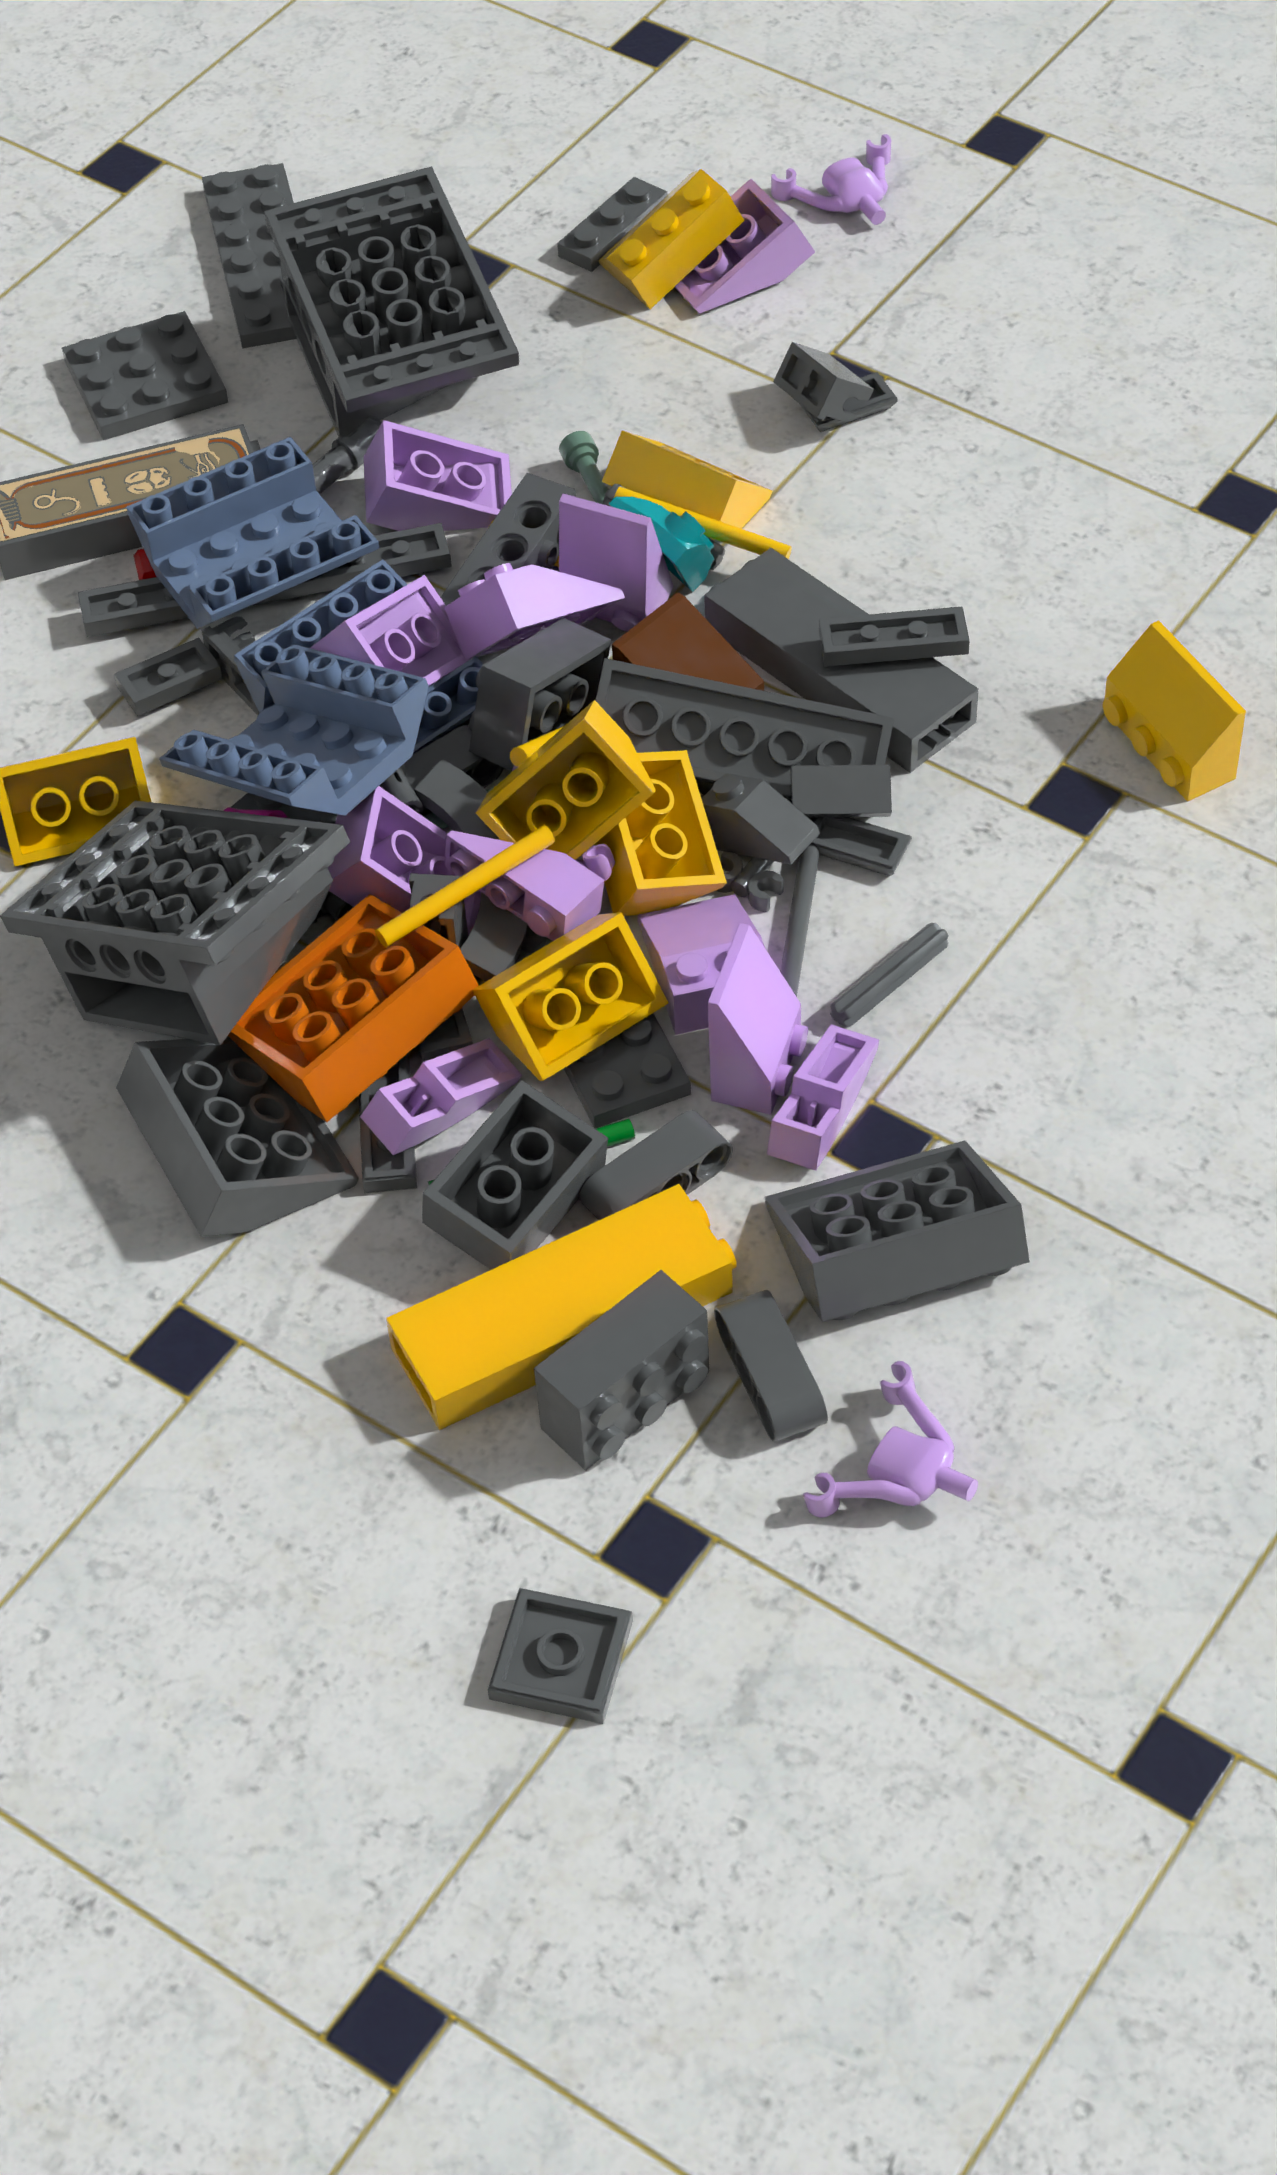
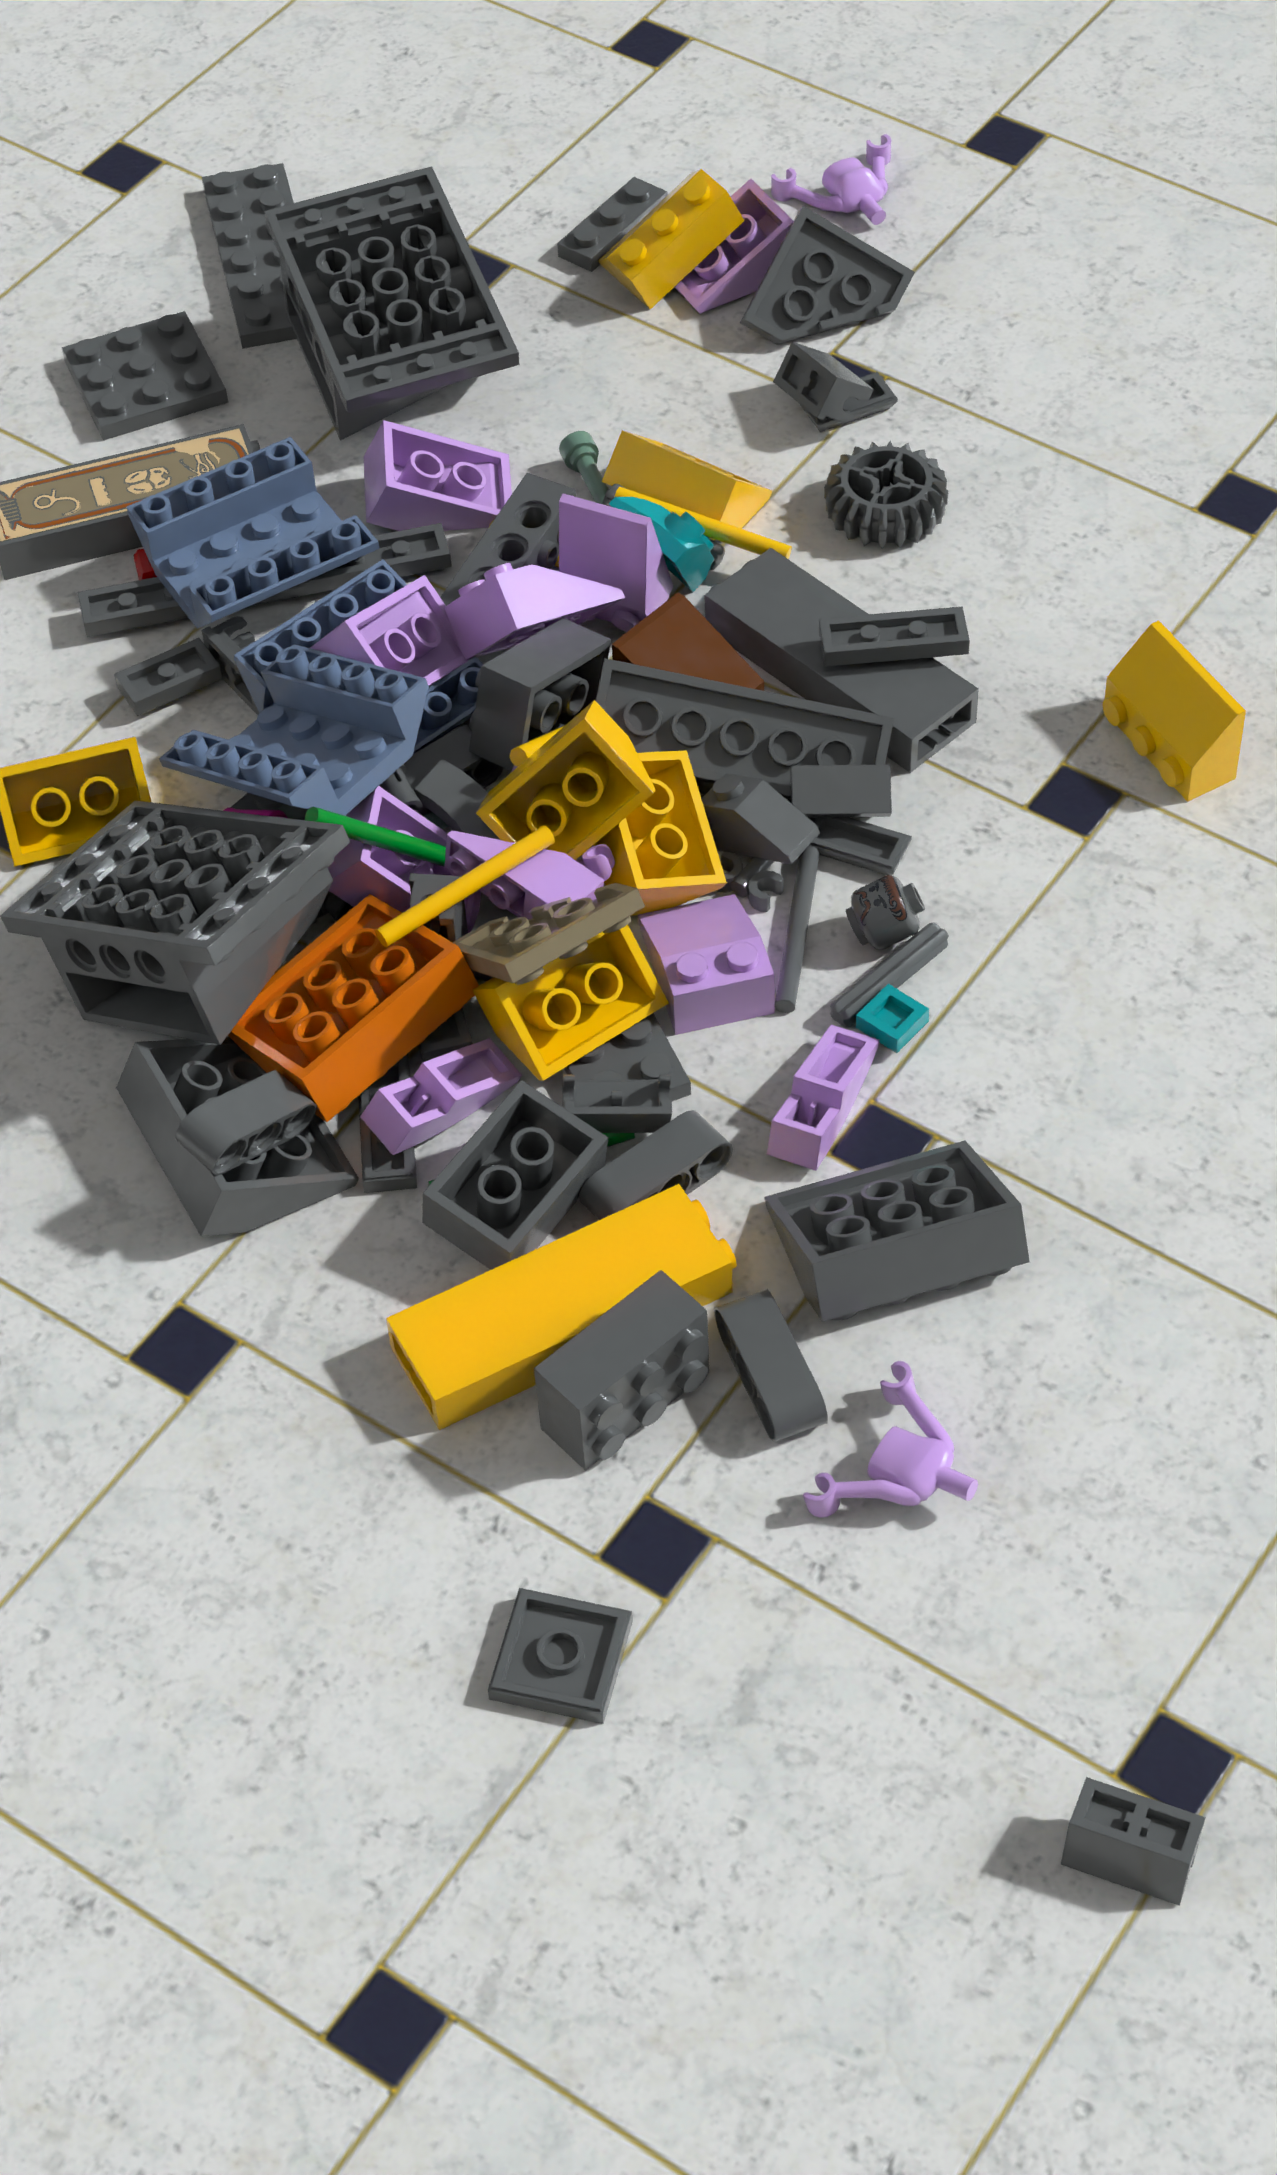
(245, 1122): none -> dark grey beam
(345, 455): dark grey pin -> none
(381, 836): none -> green bar
(521, 947): none -> dark tan plate
(619, 1104): none -> dark grey hinge
(752, 1028): lavender slope -> none
(823, 282): none -> dark grey plate
(885, 912): none -> dark grey head
(886, 494): none -> dark grey gear
(892, 1018): none -> teal plate
(1132, 1840): none -> dark grey hinge

